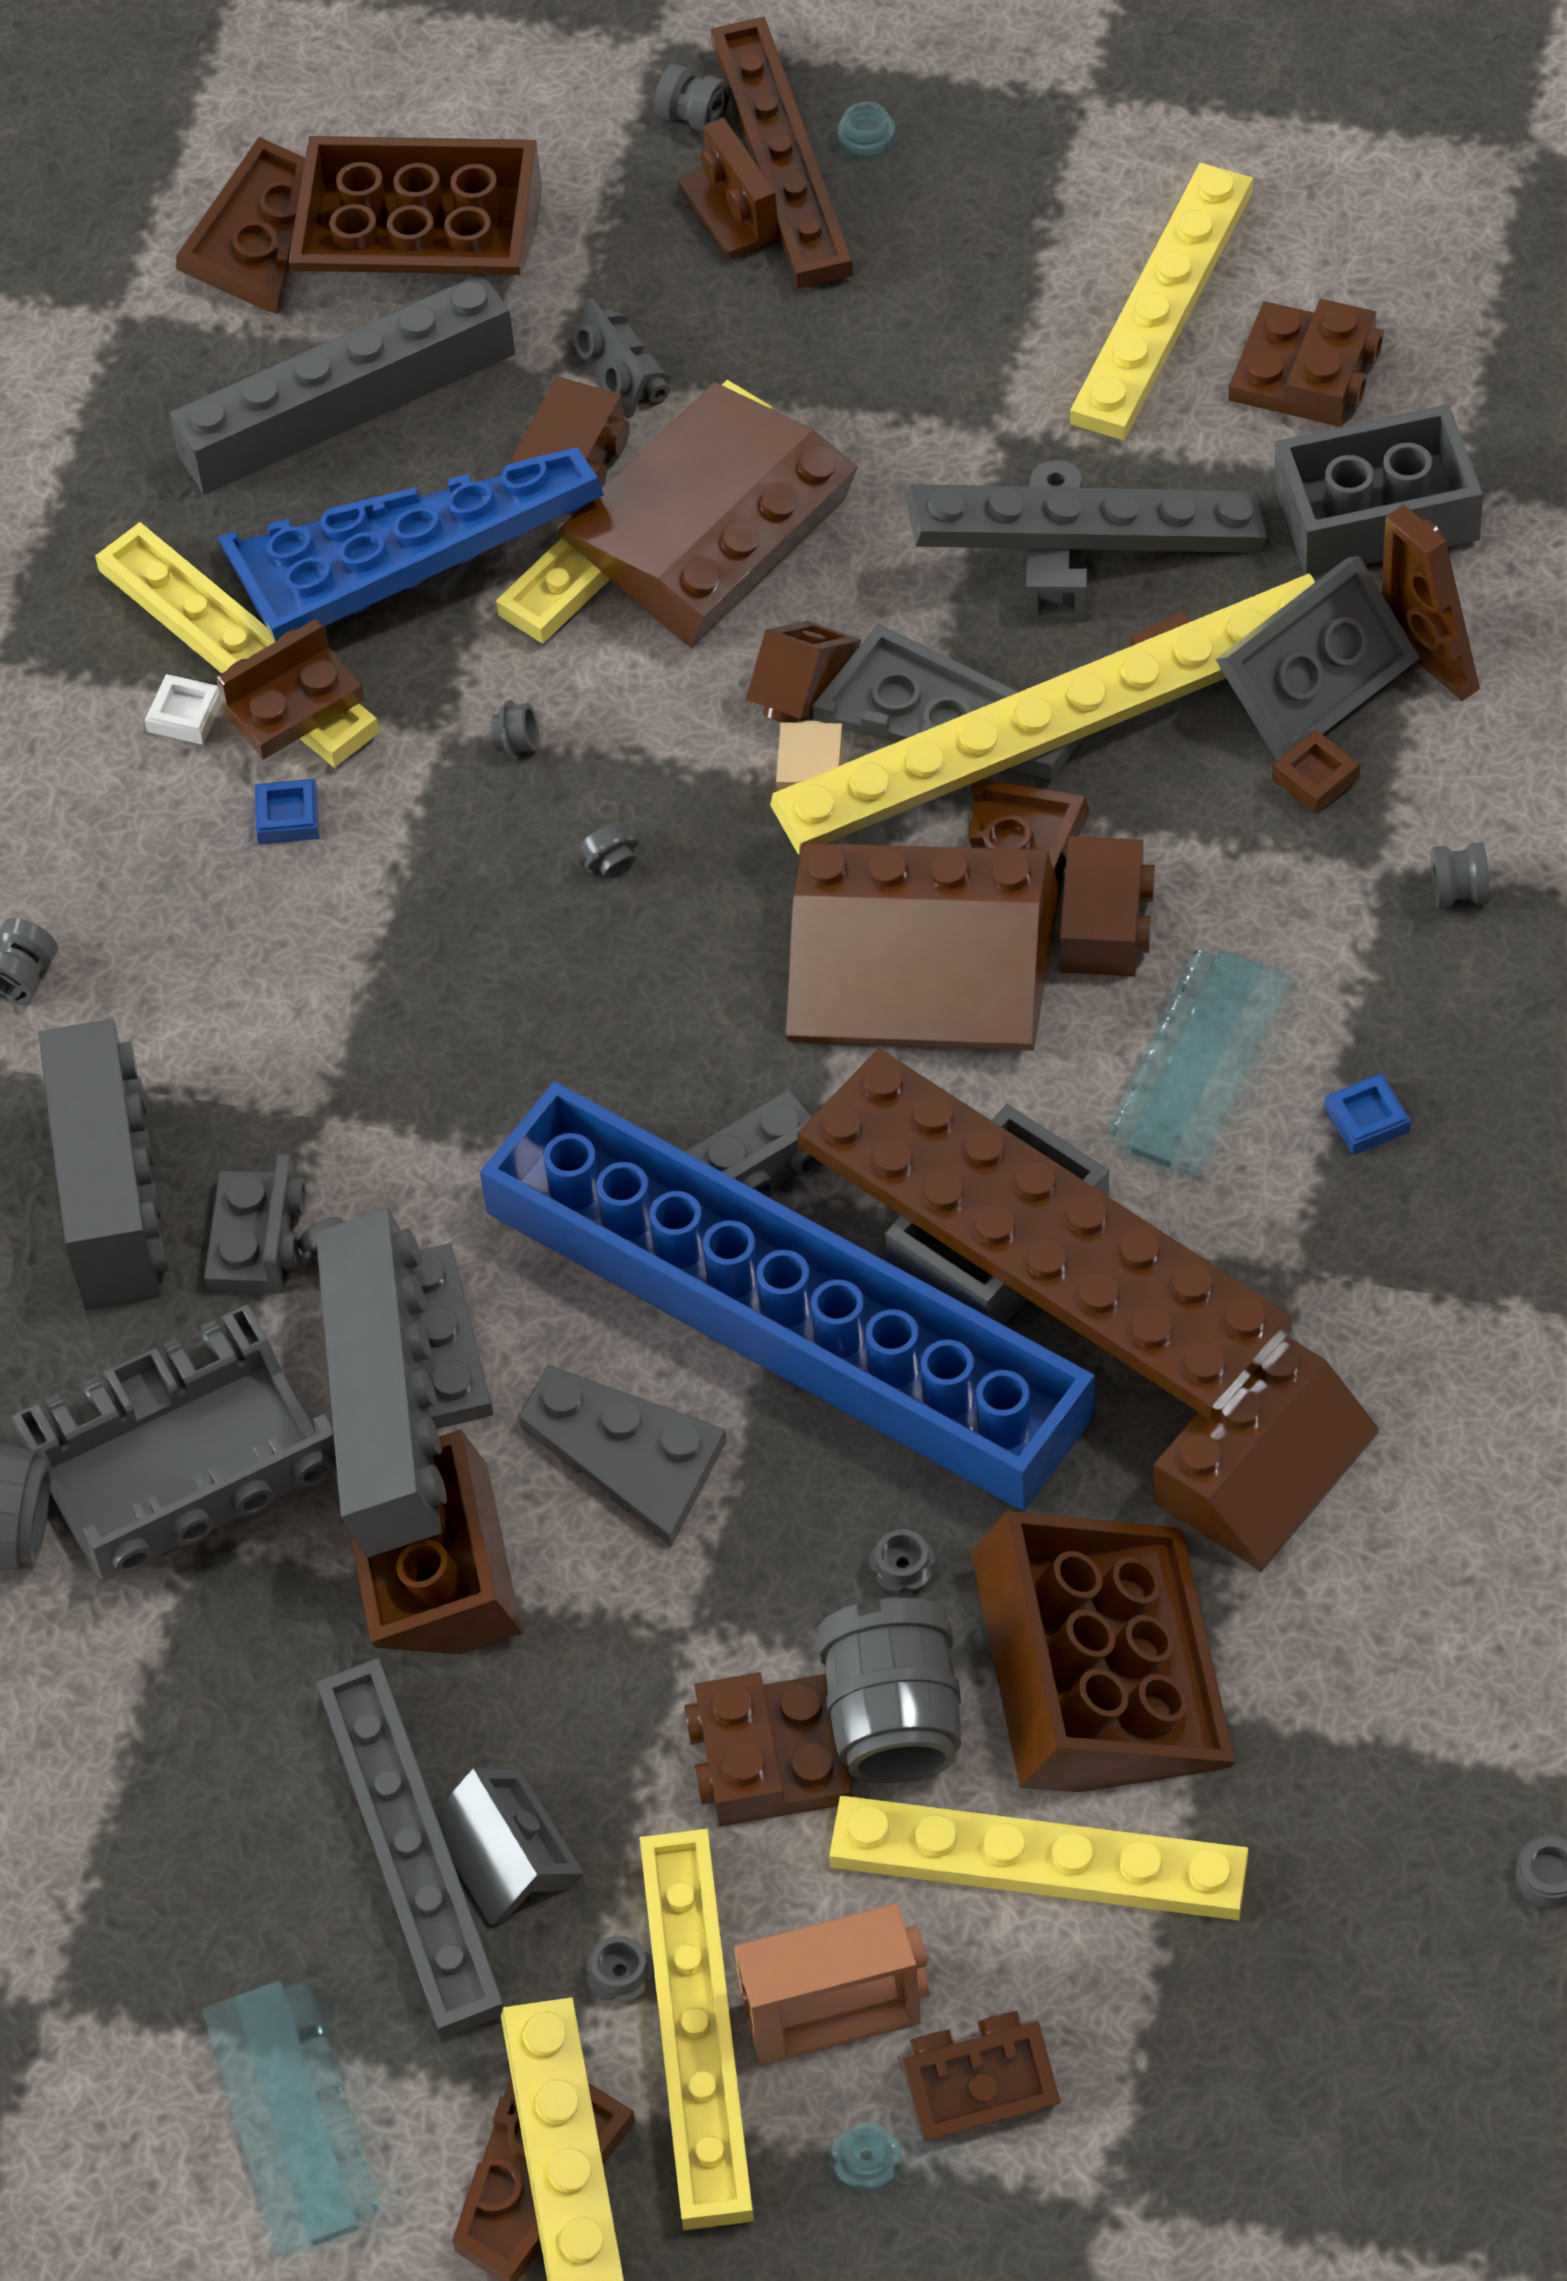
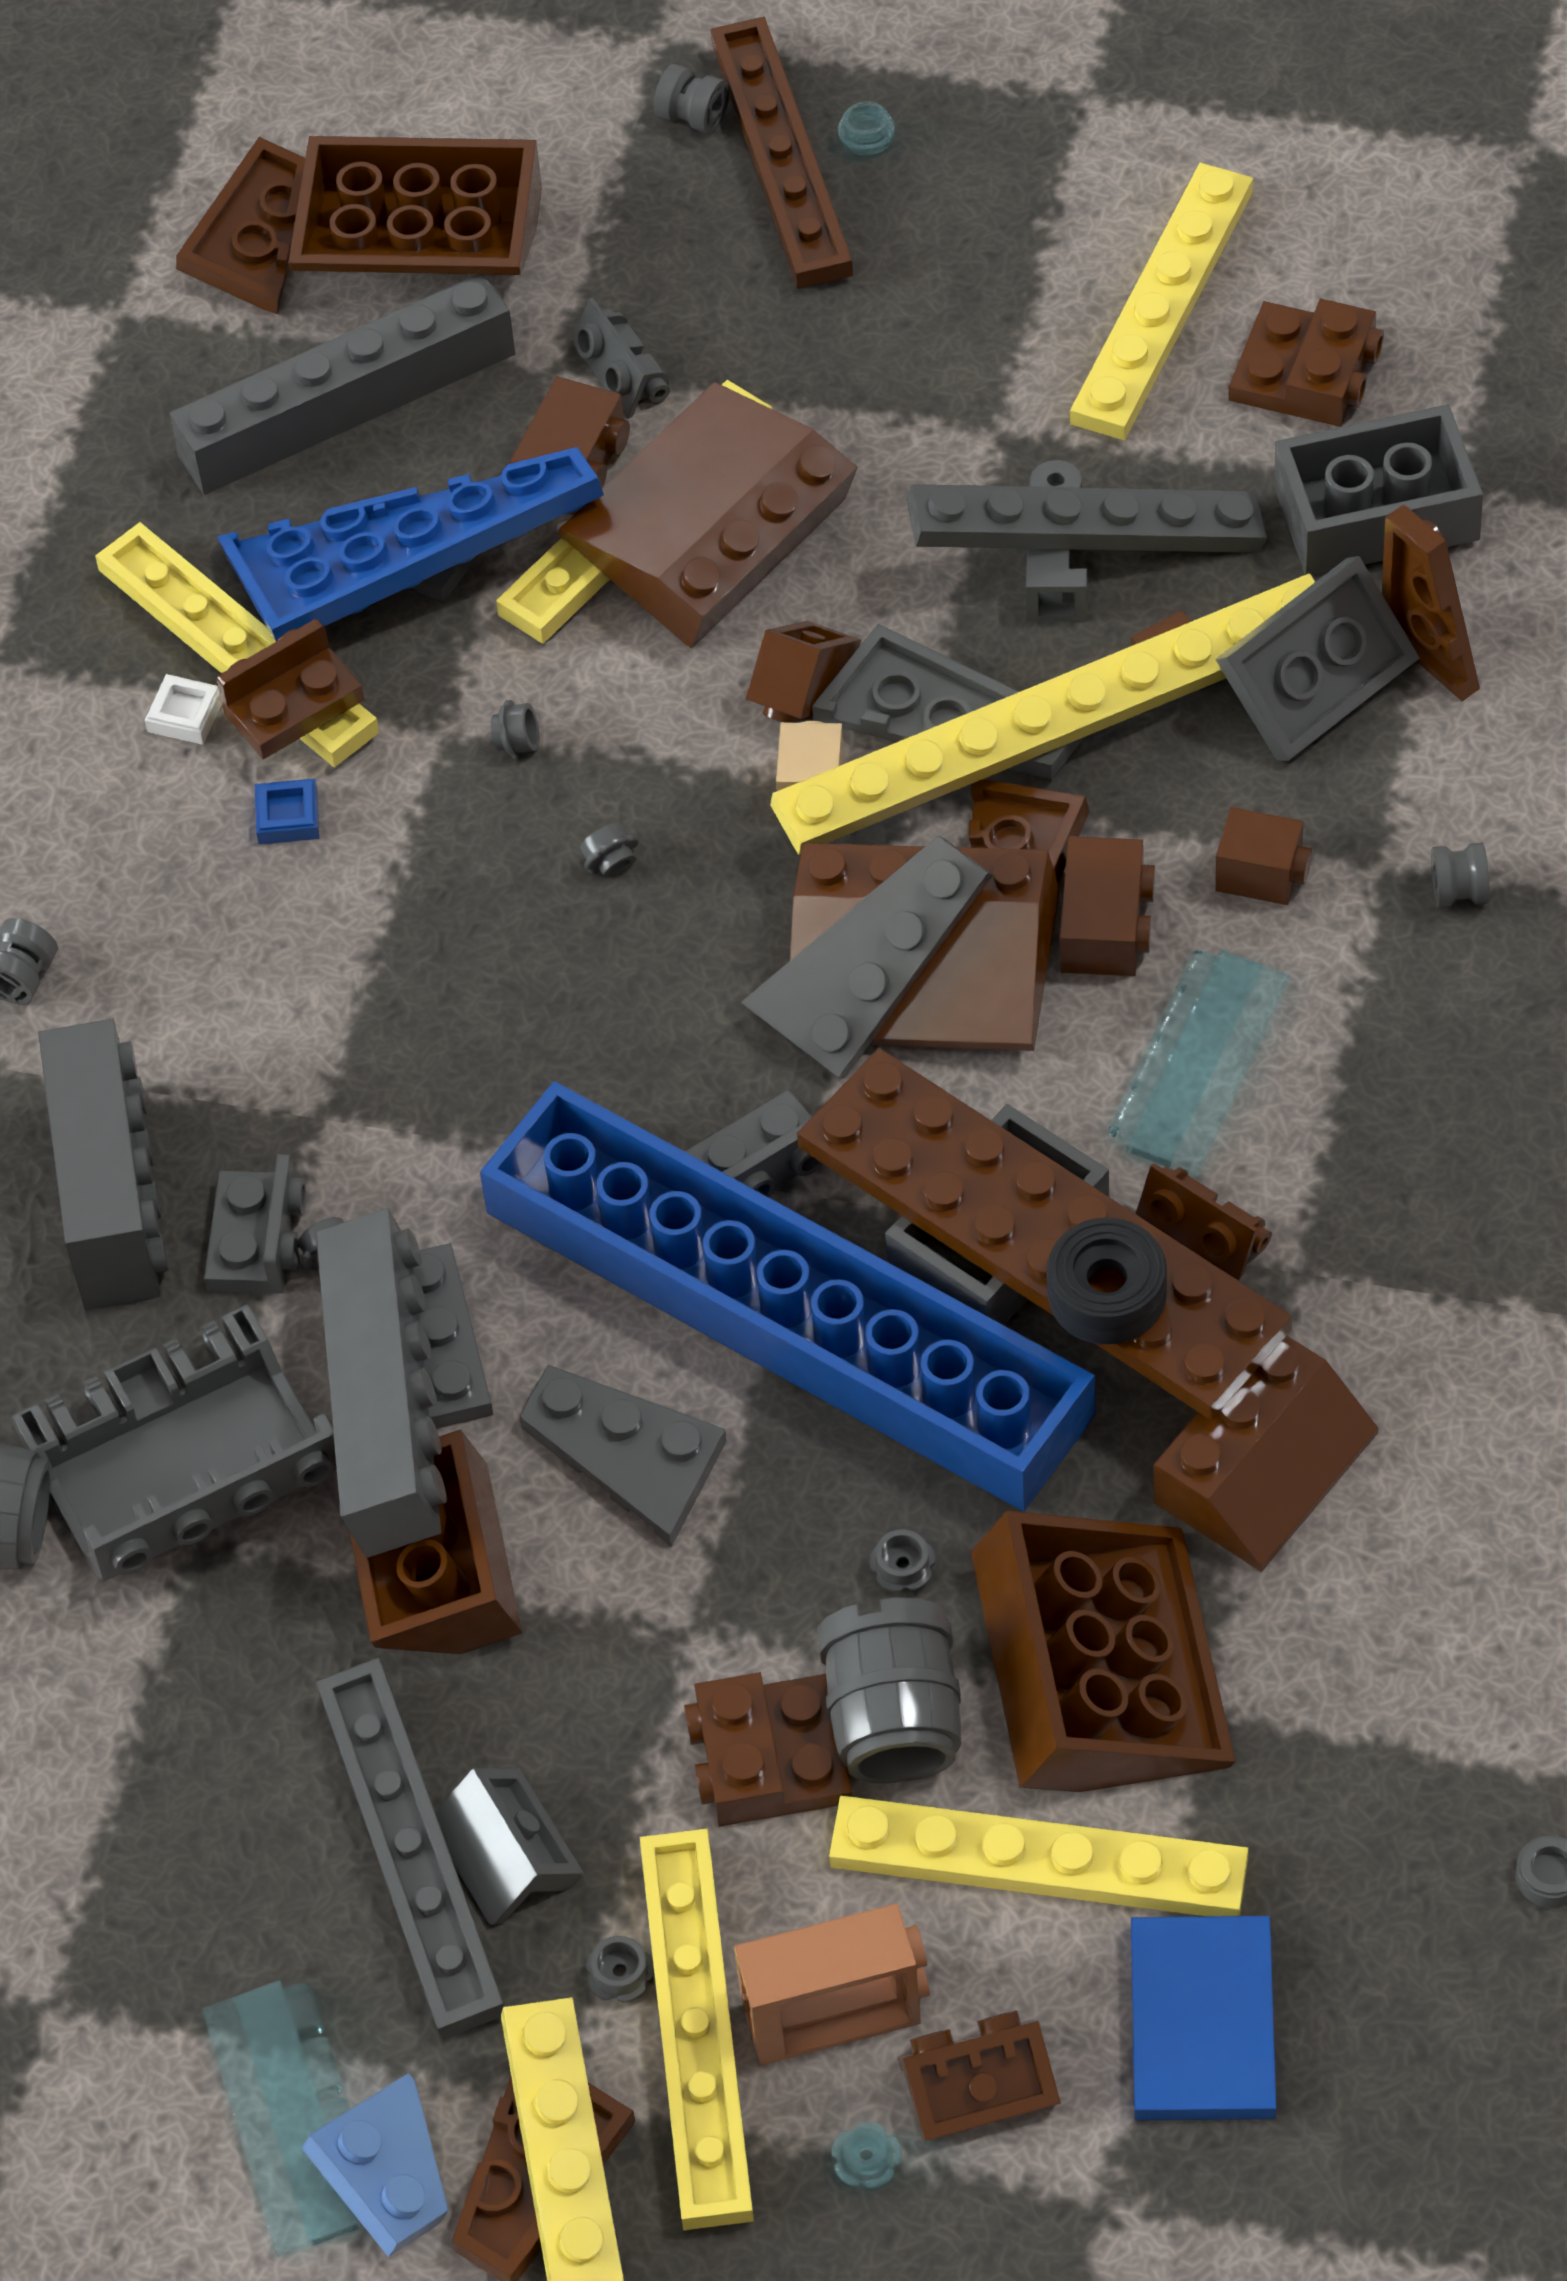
(383, 2165): none -> medium blue wing
(731, 194): reddish brown bracket -> none
(864, 964): none -> dark grey wing
(1112, 1246): none -> black tyre
(1195, 1219): none -> reddish brown hinge
(1202, 2018): none -> blue tile
(1261, 856): none -> reddish brown brick
(1316, 771): reddish brown plate -> none
(1367, 1114): blue tile -> none

